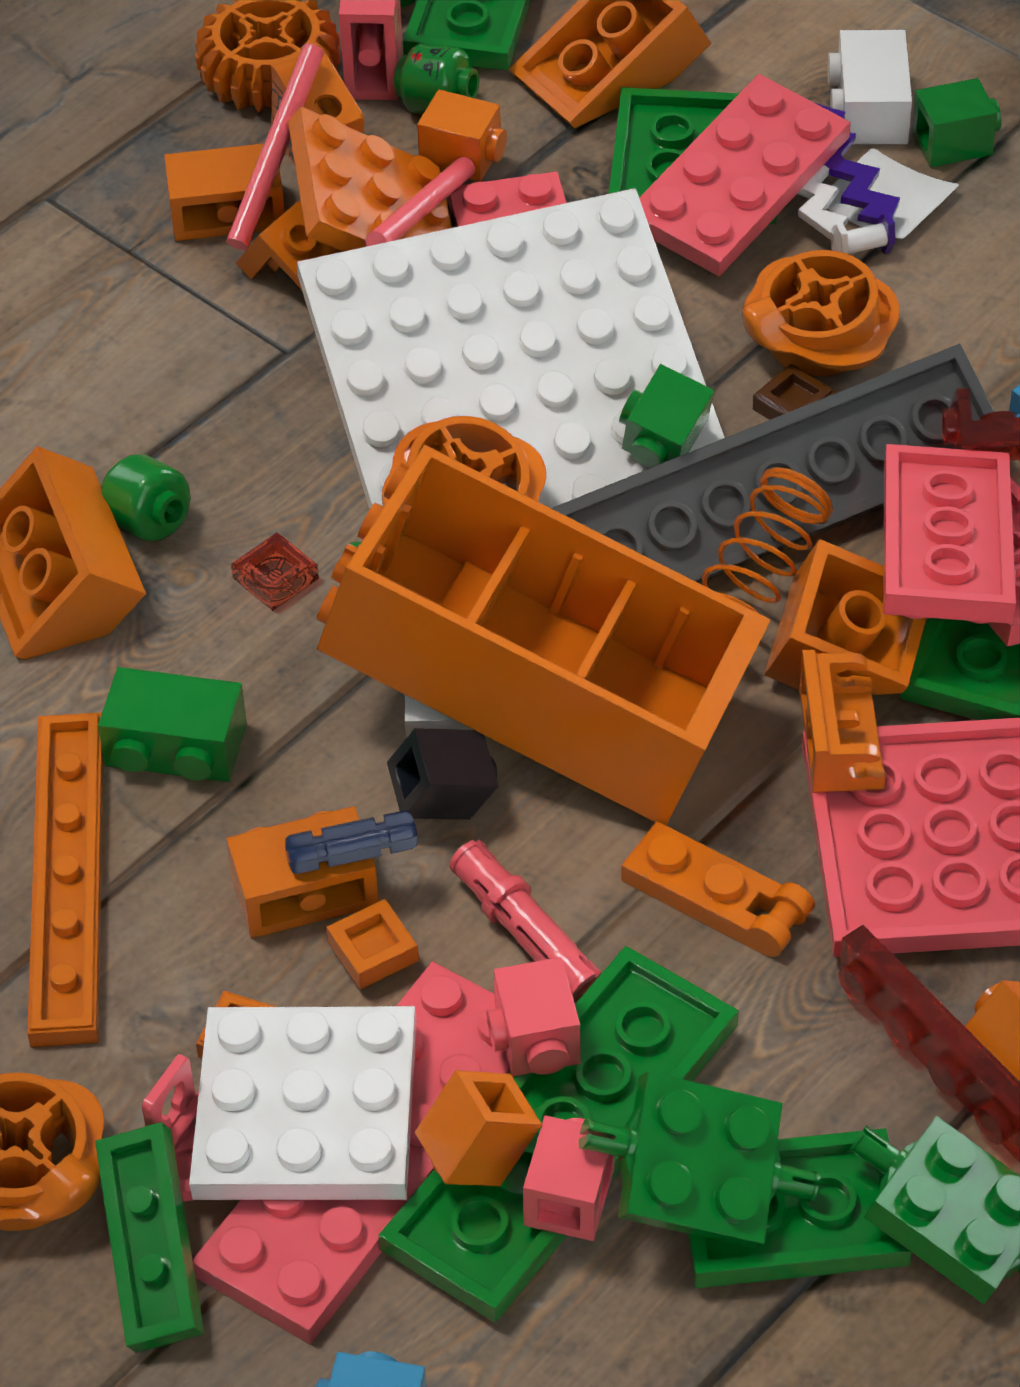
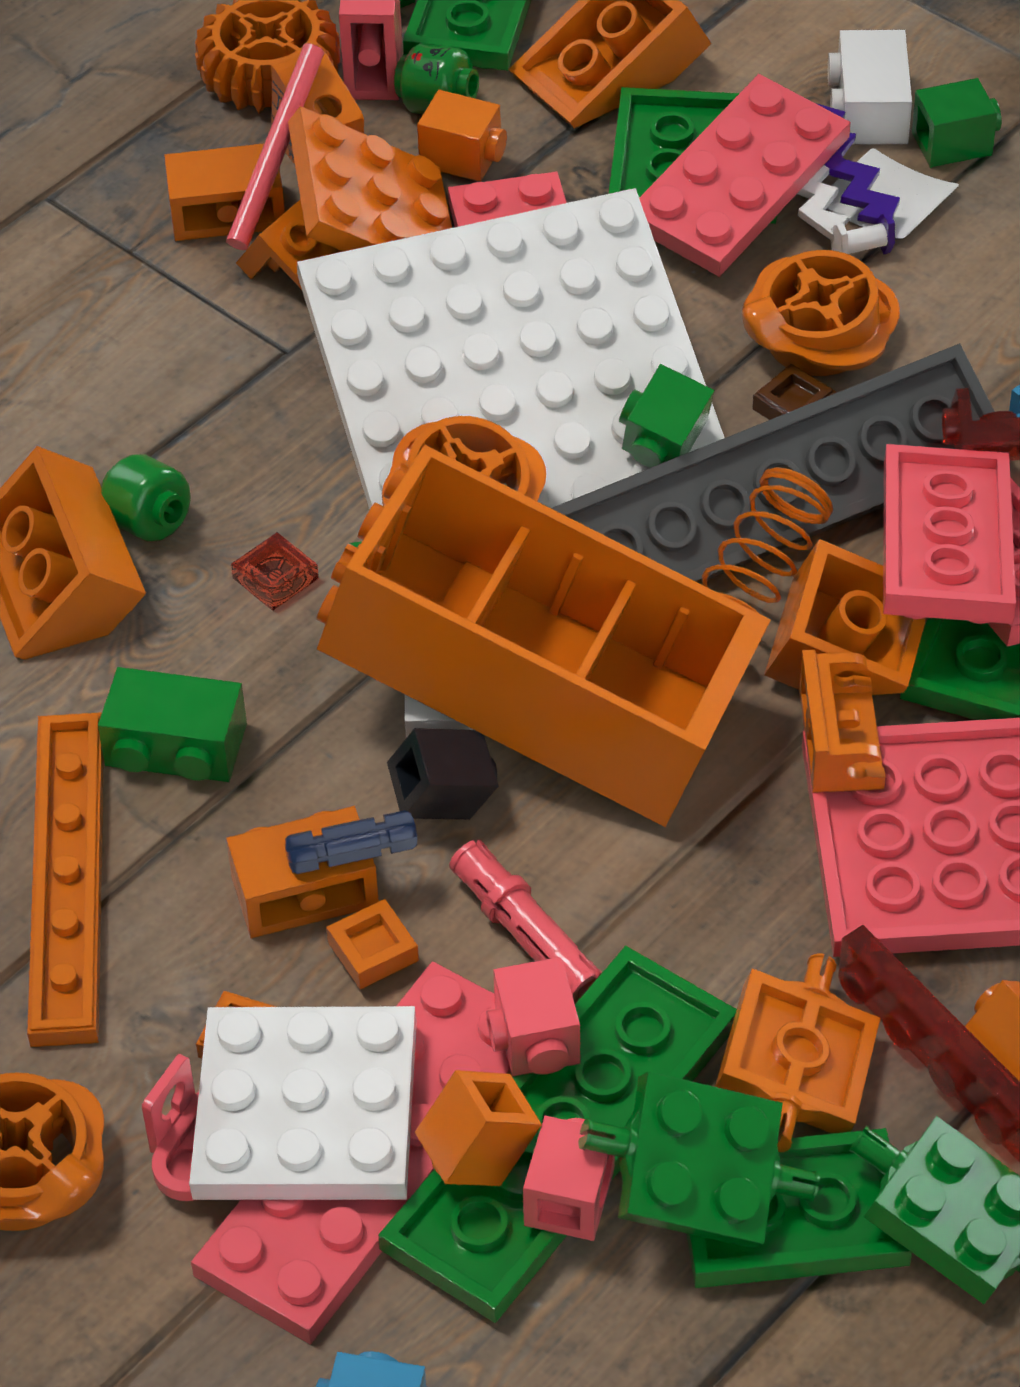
(149, 1238): green plate -> none
(422, 202): coral bar -> none
(716, 889): orange plate -> none
(800, 1049): none -> orange plate

